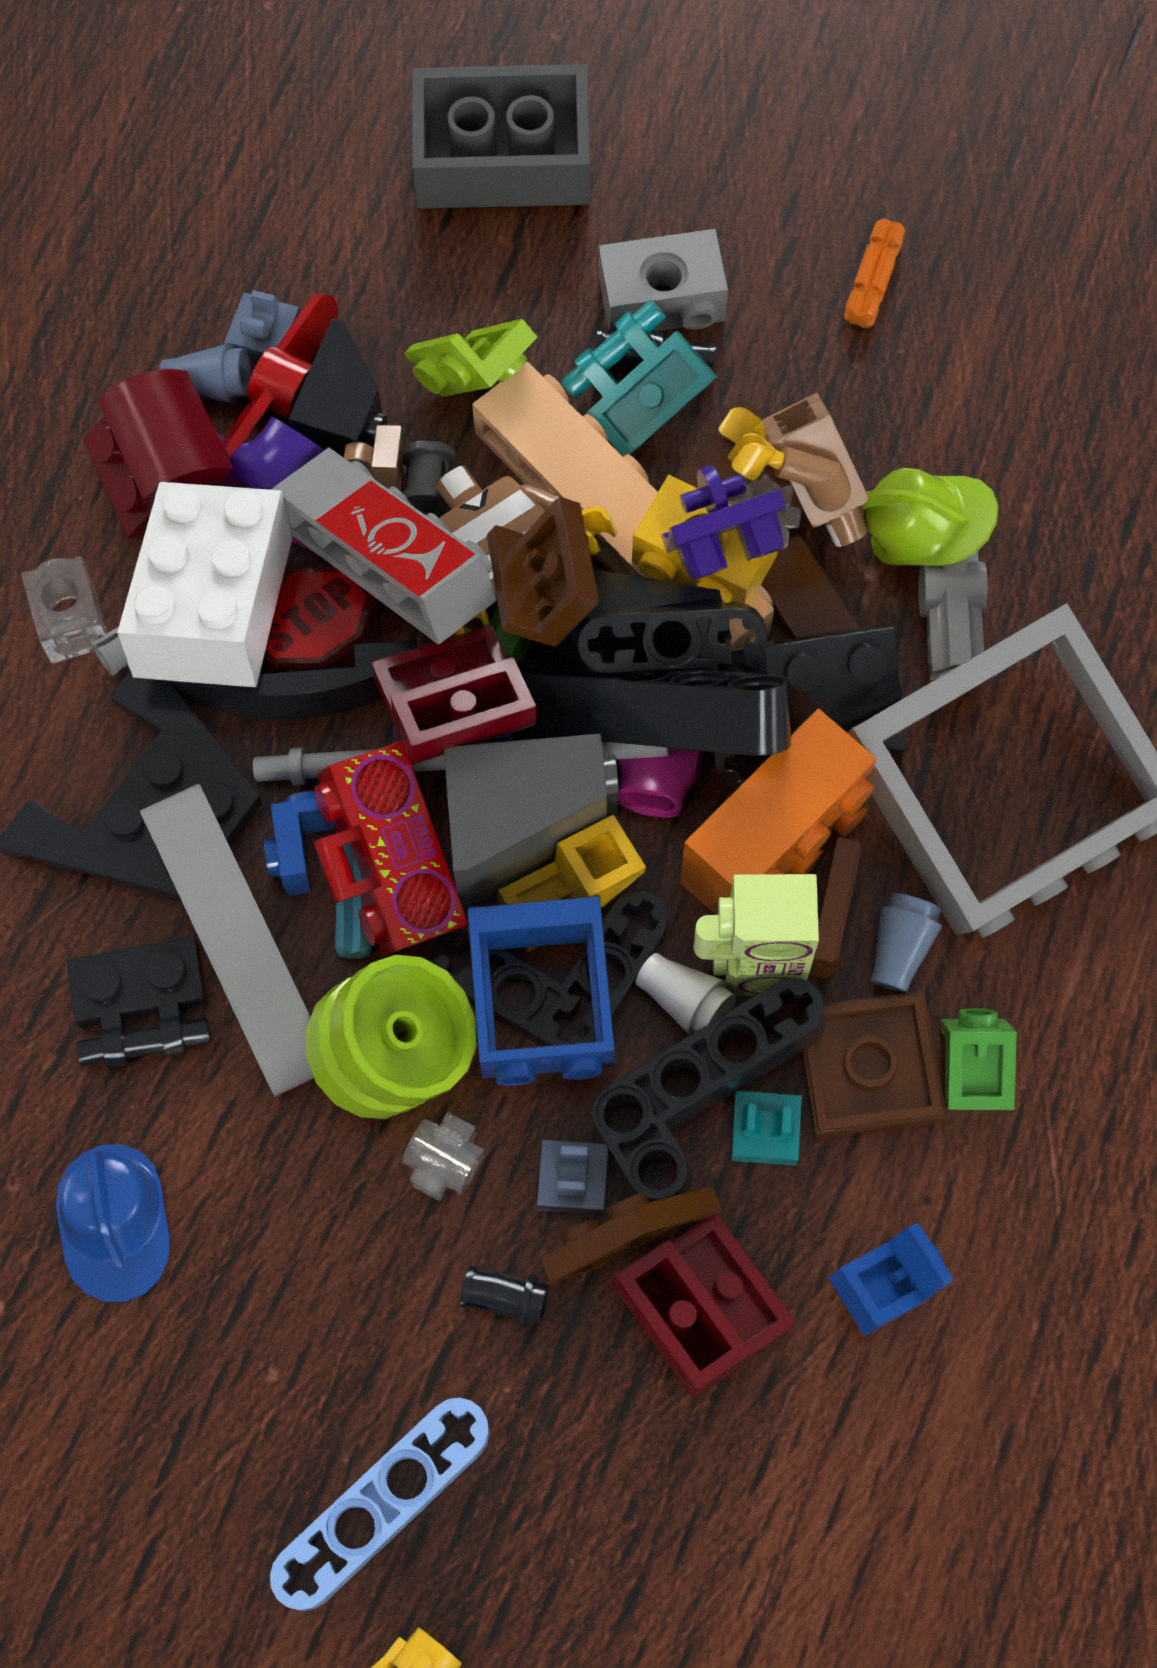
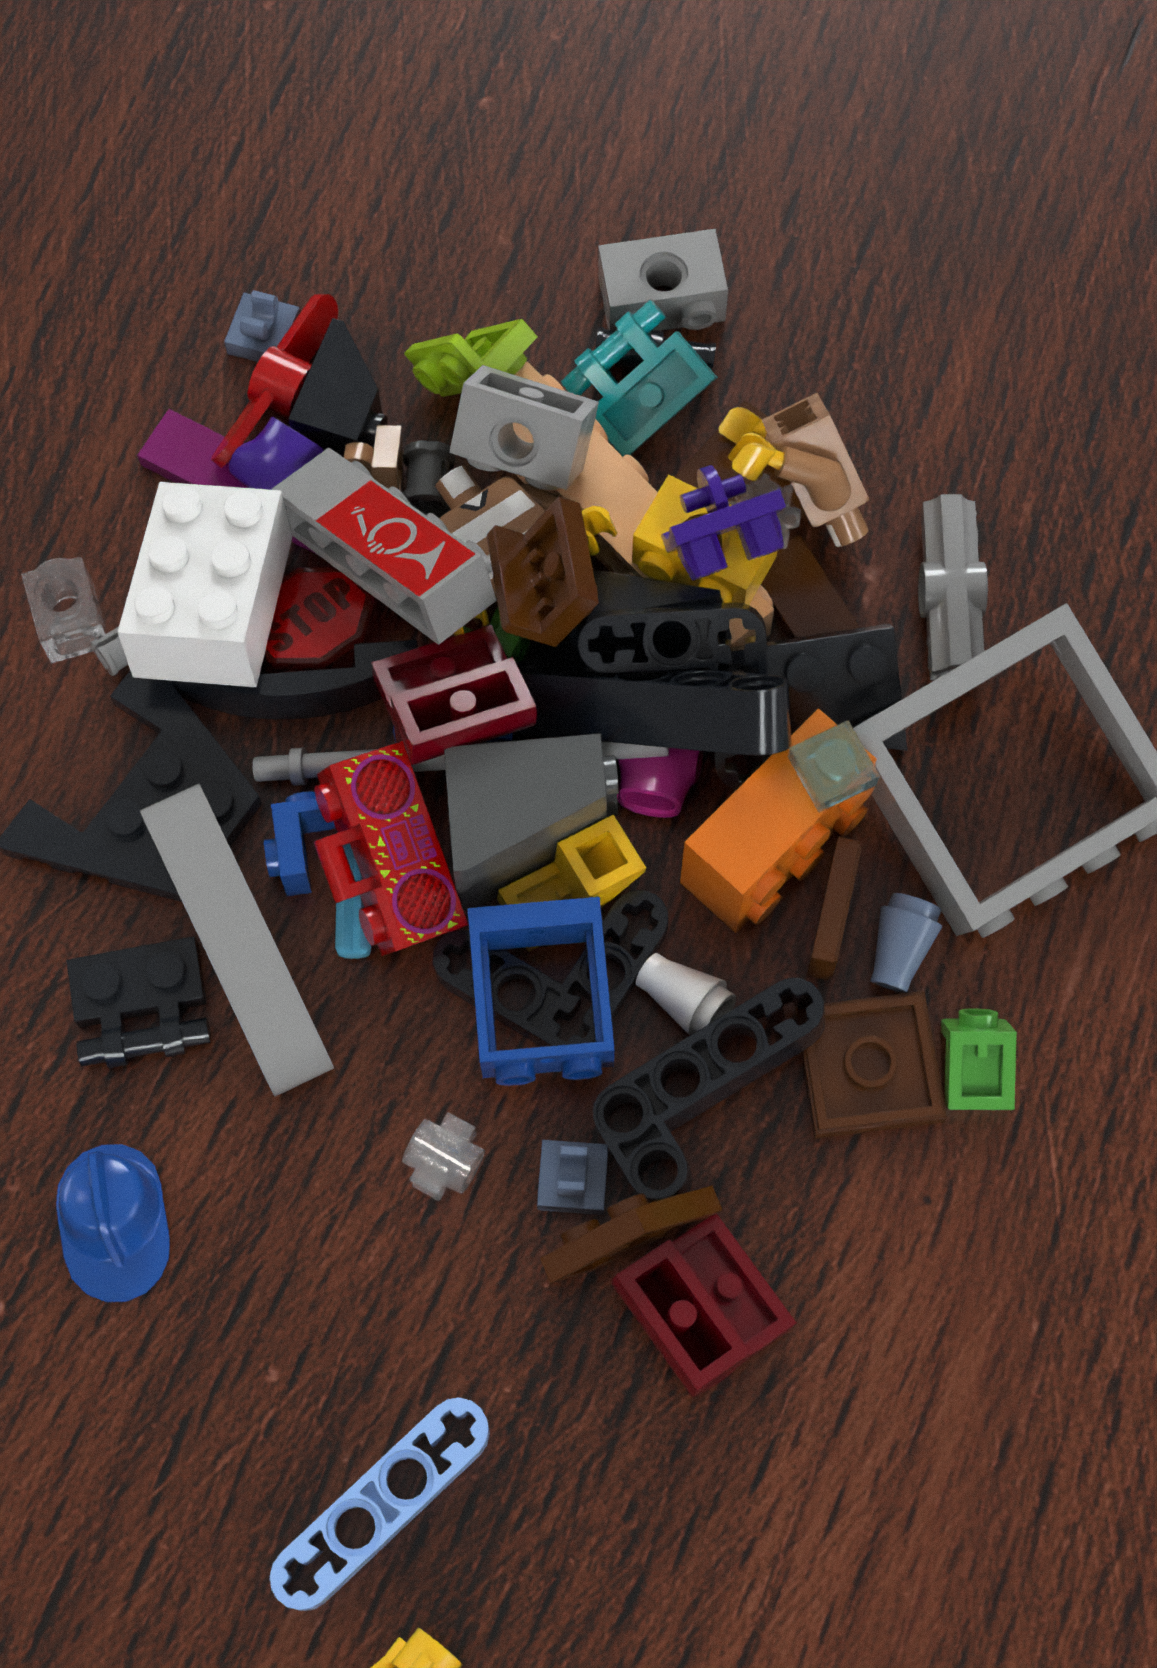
(152, 435): dark red brick -> none
(216, 372): sand blue cone -> none
(391, 1037): lime wheel -> none
(500, 136): dark grey brick -> none
(505, 1295): black pin -> none
(556, 419): none -> light grey brick
(761, 931): yellowish green piece -> none
(766, 1128): teal tile -> none
(833, 766): none -> clear light blue plate
(874, 273): orange axle -> none
(891, 1279): blue bracket -> none
(929, 518): lime piece -> none

